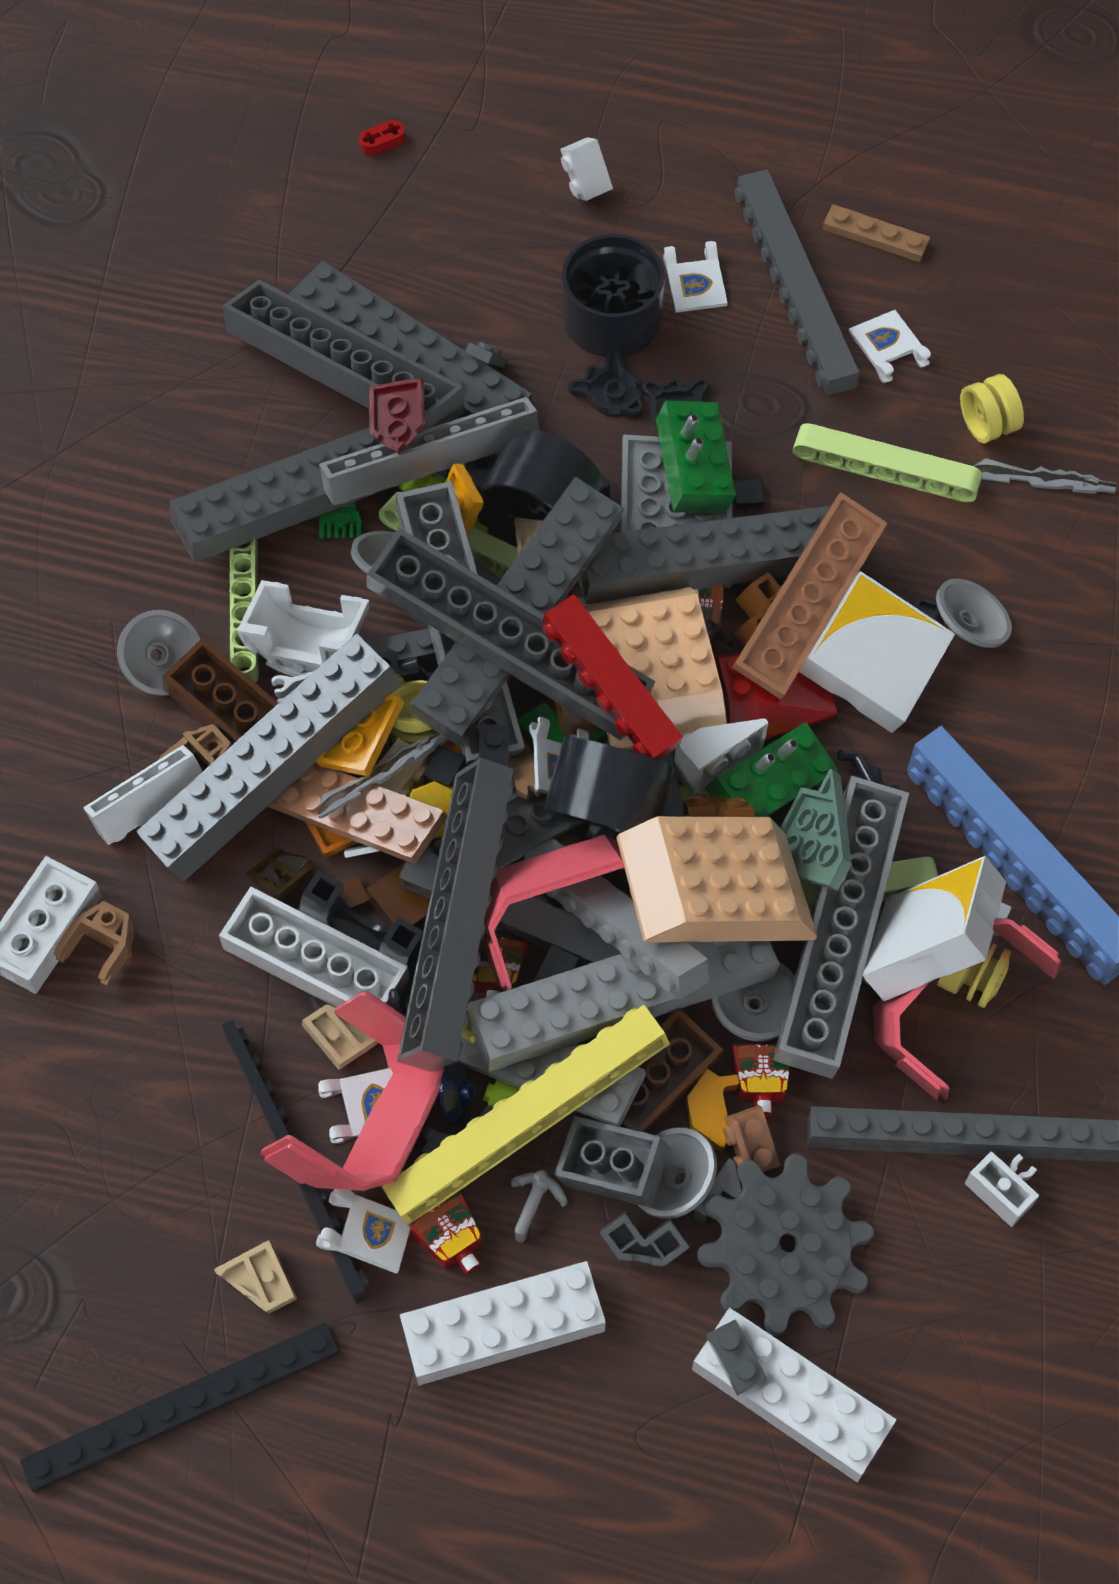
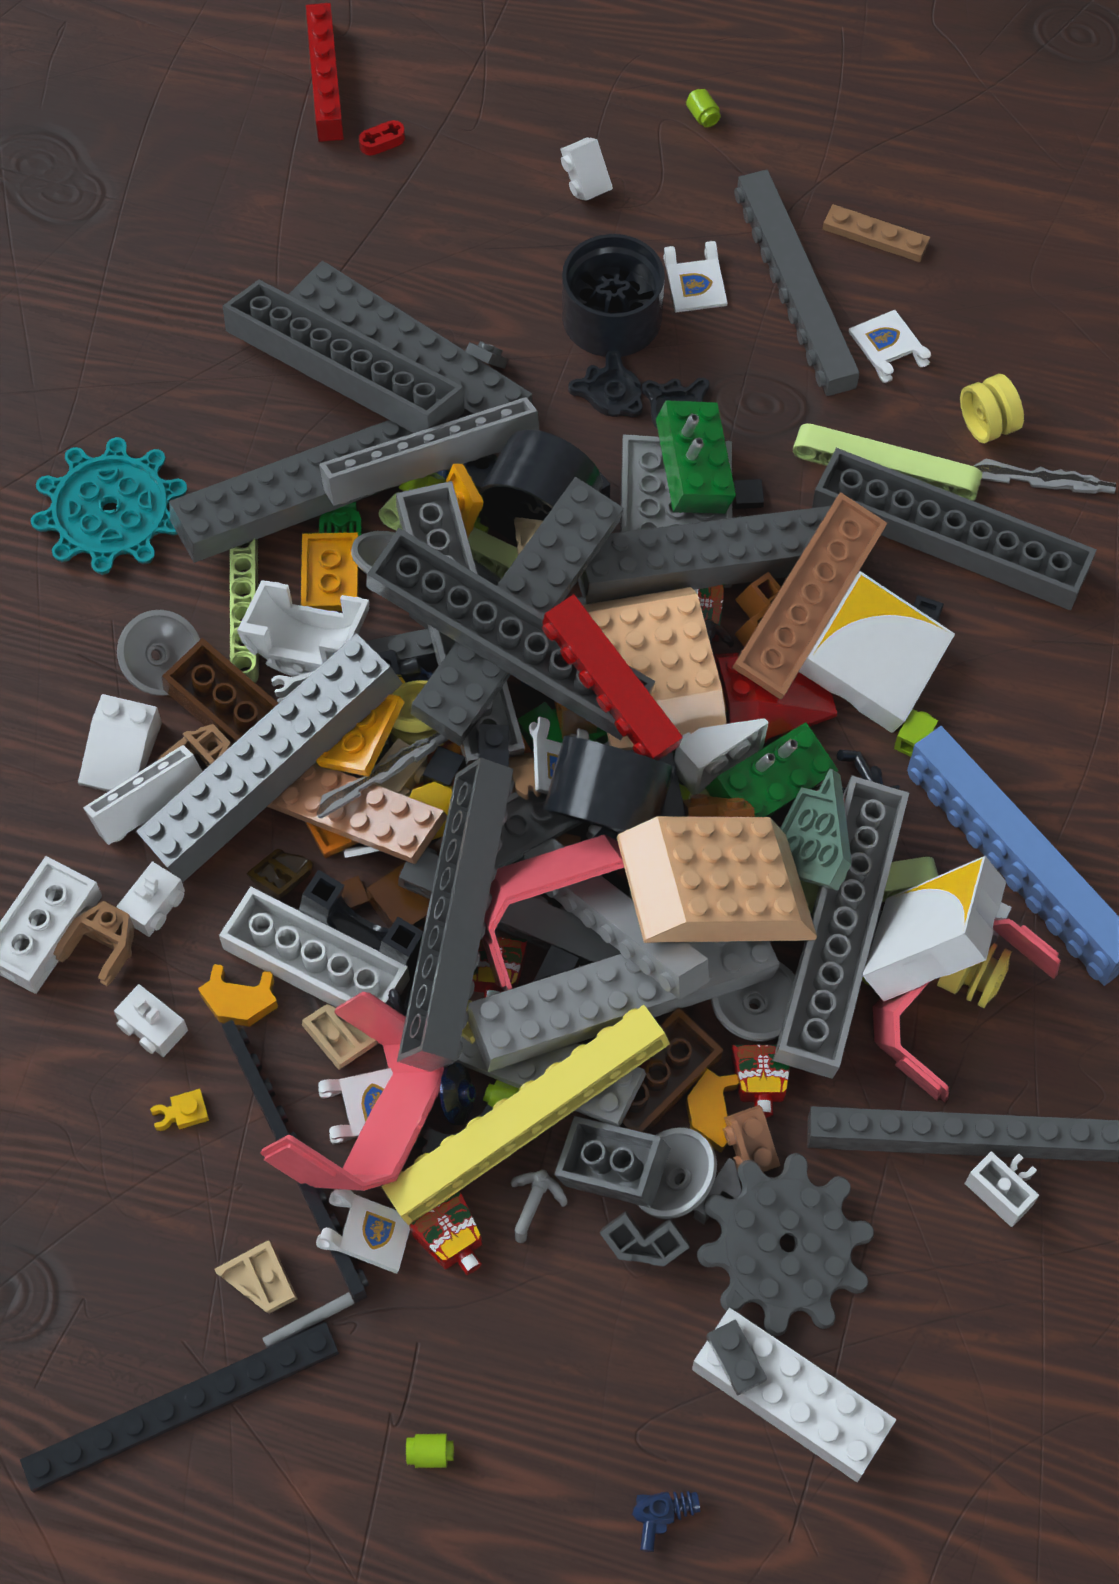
(101, 480): none -> teal plate
(118, 742): none -> white slope
(150, 1021): none -> white brick
(152, 898): none -> white brick
(186, 1110): none -> yellow plate
(238, 1002): none -> light orange piece
(308, 1320): none -> light grey bar
(324, 72): none -> red brick
(328, 570): none -> light orange plate
(397, 412): dark red tile -> none
(429, 1450): none -> lime brick
(502, 1323): white brick -> none
(659, 1510): none -> dark blue piece
(703, 107): none -> lime brick
(913, 730): none -> lime brick
(960, 529): none -> dark grey brick
(973, 613): light grey dish -> none

